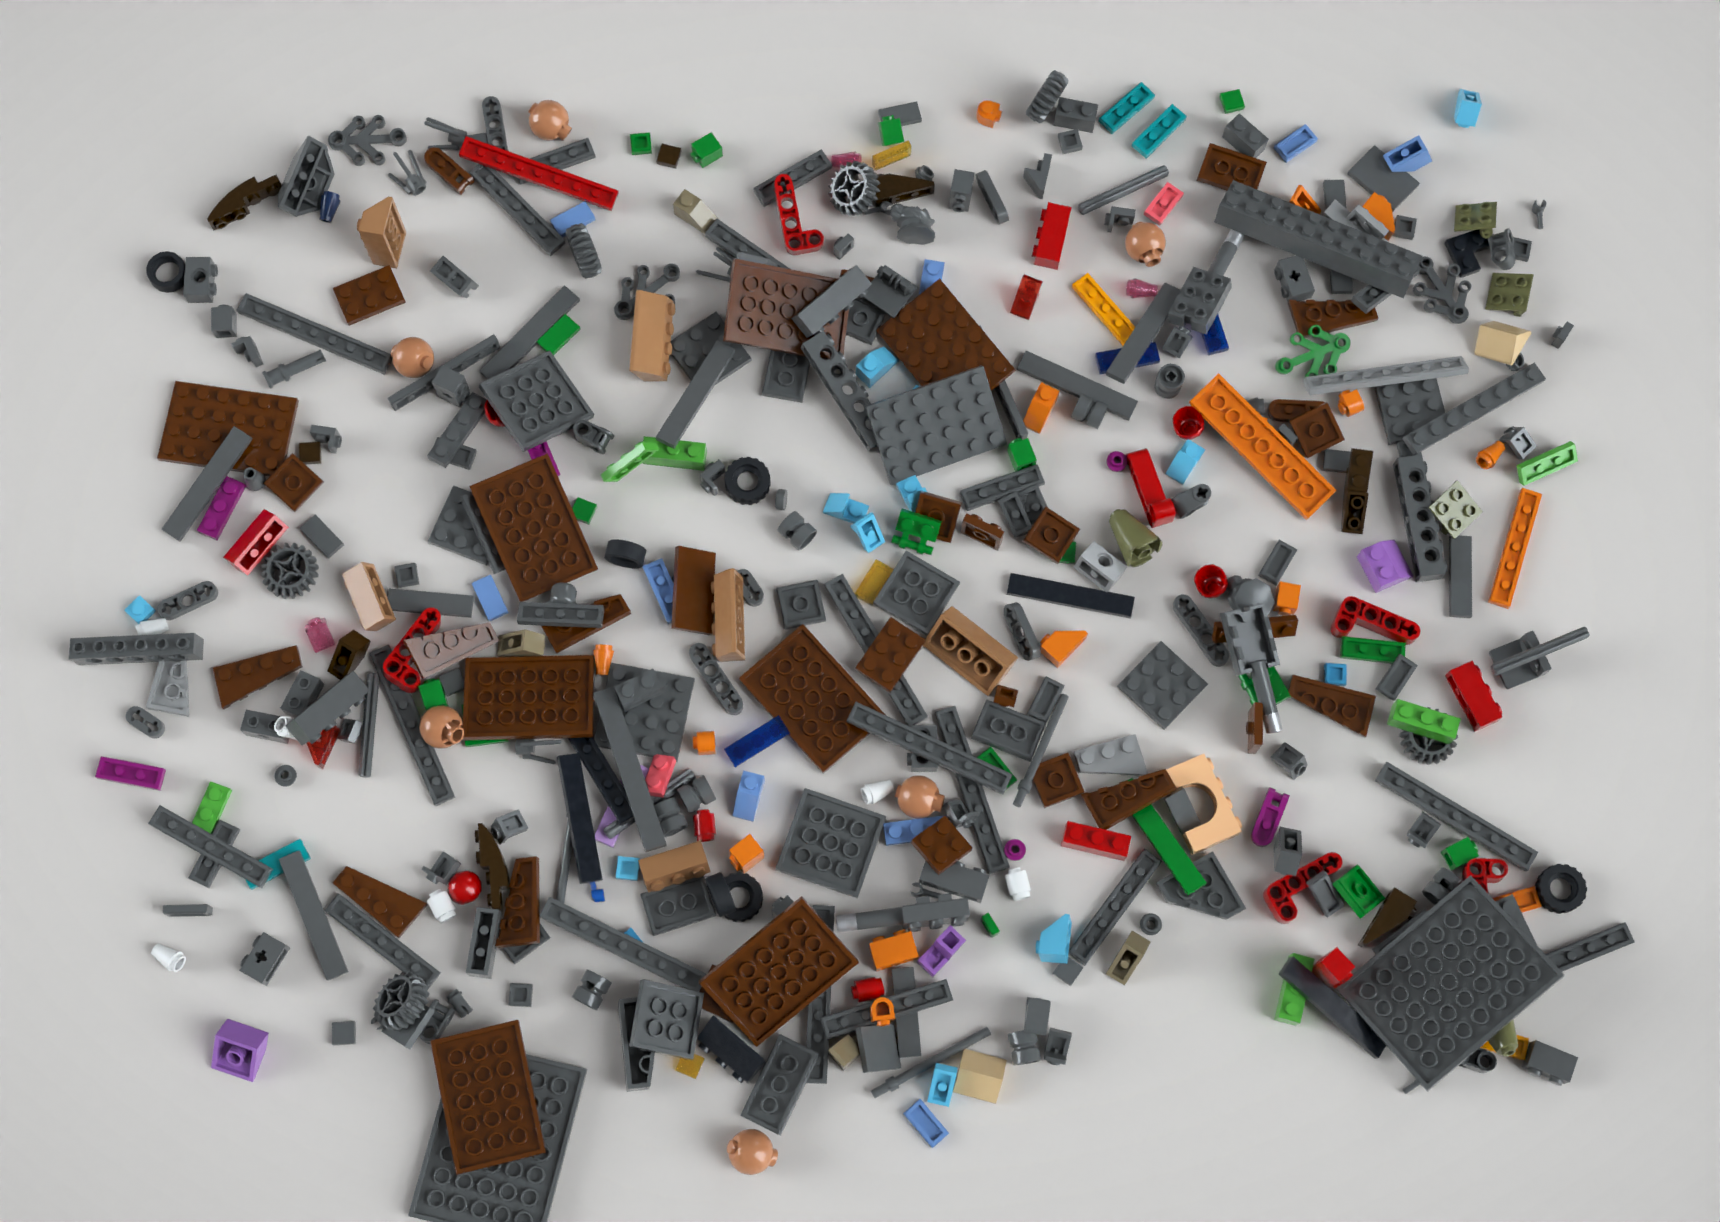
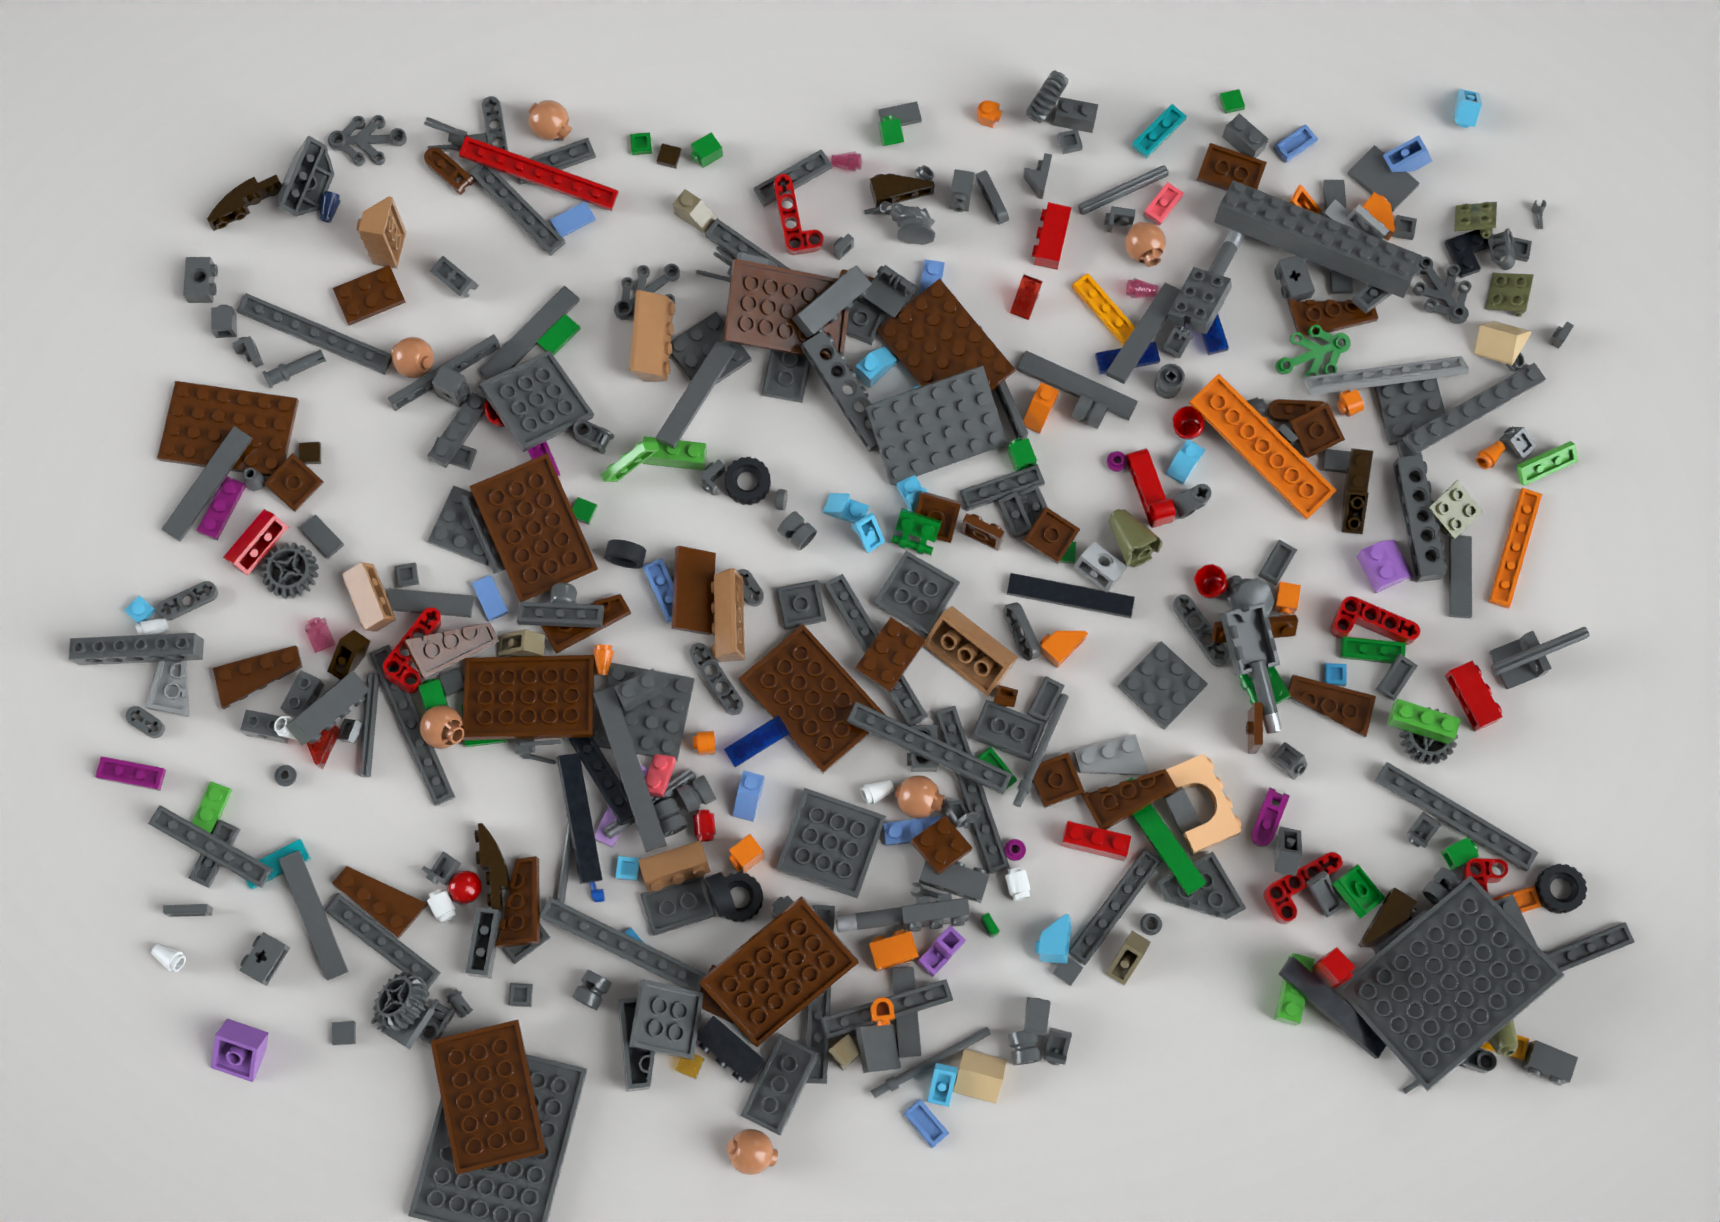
(160, 259): black tyre -> none
(324, 434): dark grey bracket -> none
(414, 183): dark grey plant -> none
(508, 826): dark grey bracket -> none
(583, 250): dark grey gear -> none
(859, 192): dark grey gear -> none
(867, 989): red brick -> none
(873, 582): clear yellow tile -> none
(891, 155): clear yellow tile -> none
(1126, 108): teal tile -> none

